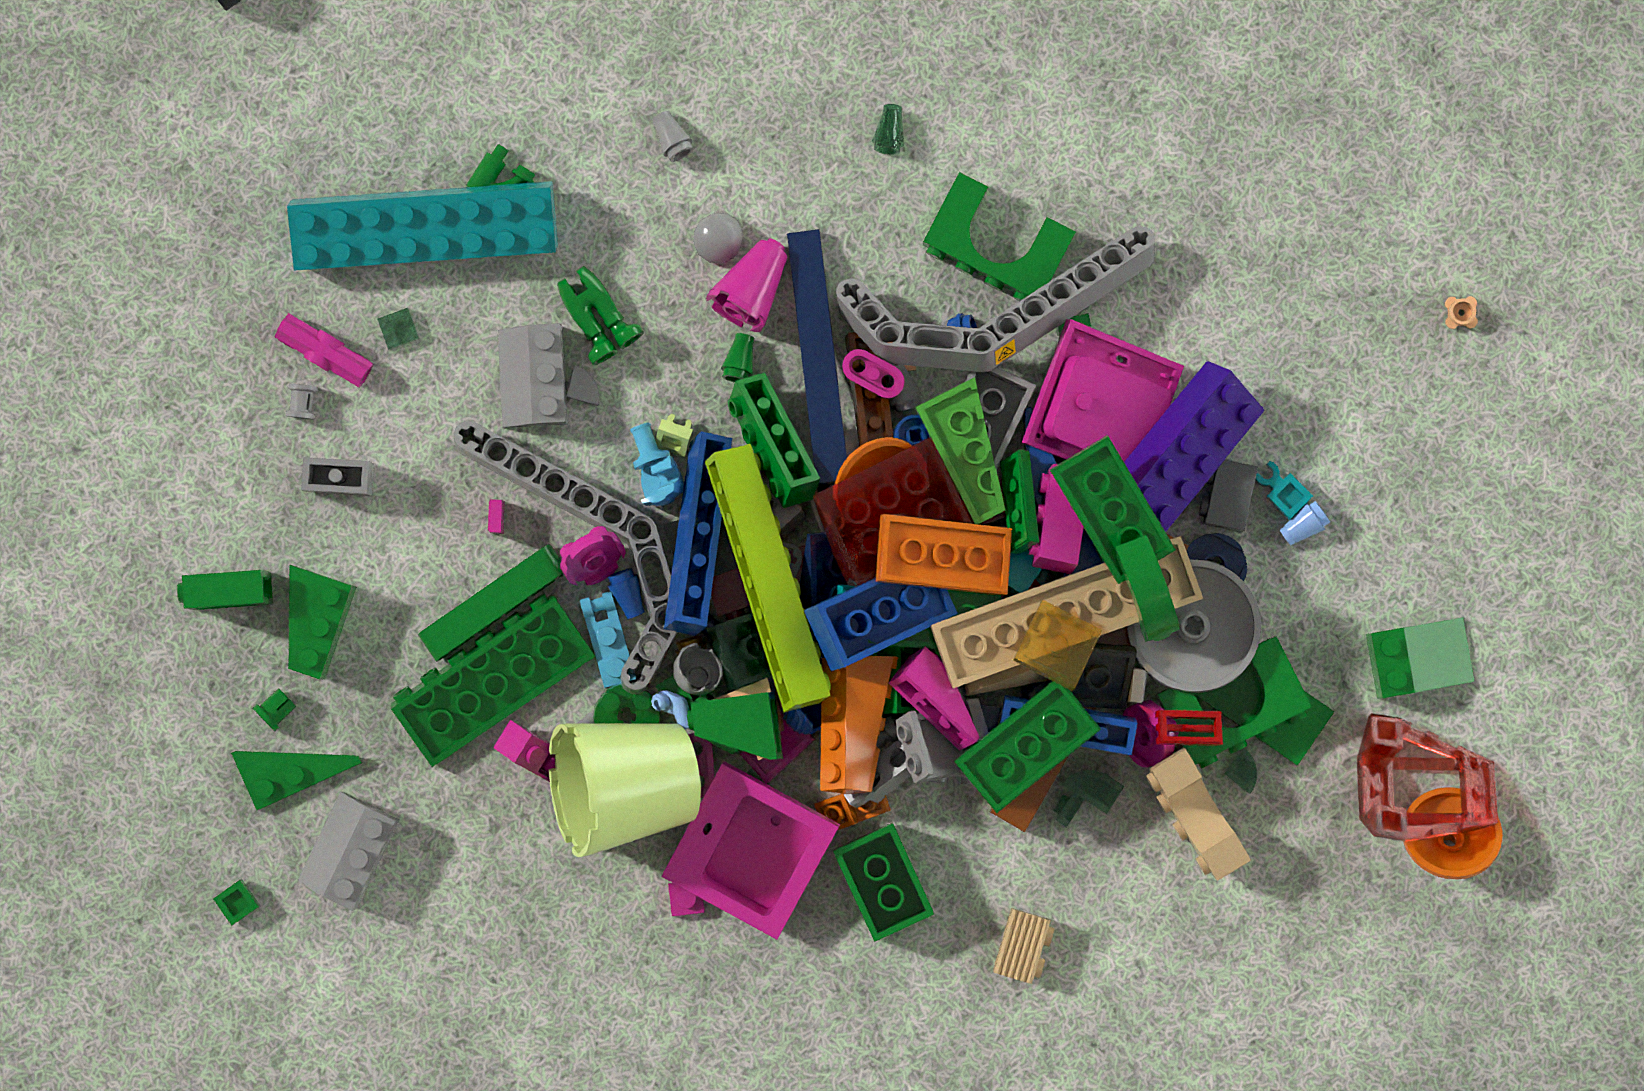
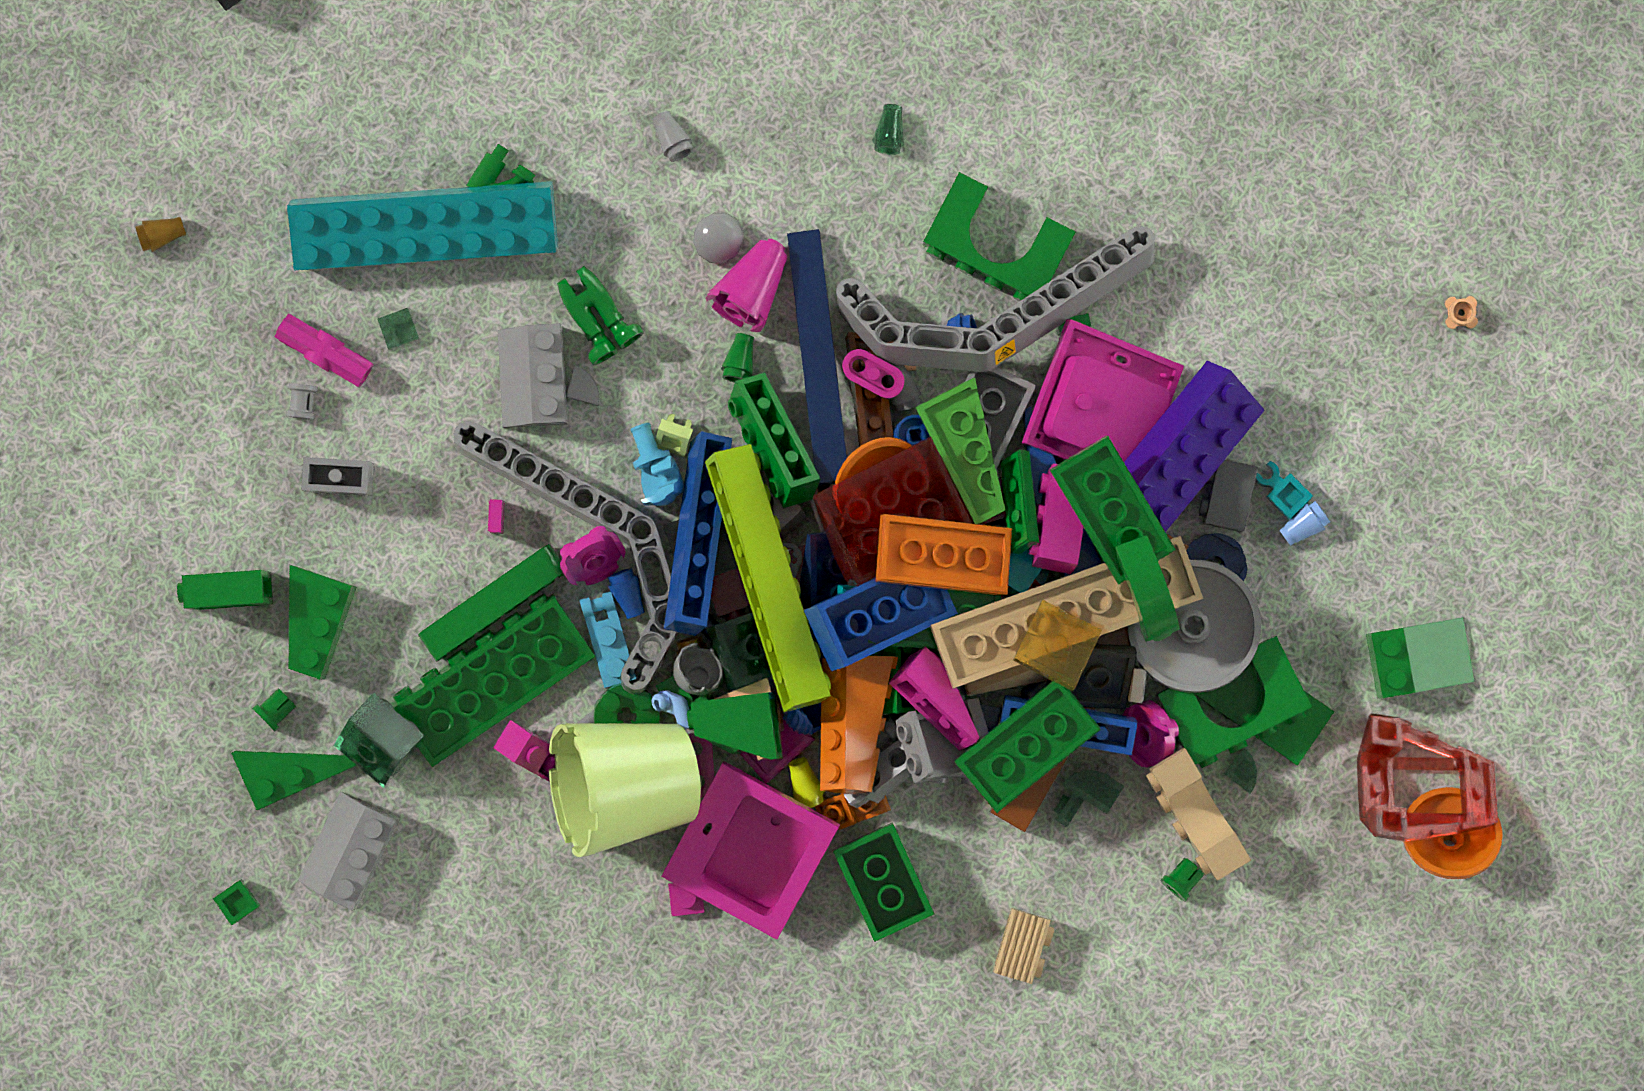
(157, 233): none -> pearl gold cone
(378, 739): none -> clear green brick
(805, 783): none -> neon yellow cone
(1162, 728): red tile -> none
(1183, 879): none -> green bush

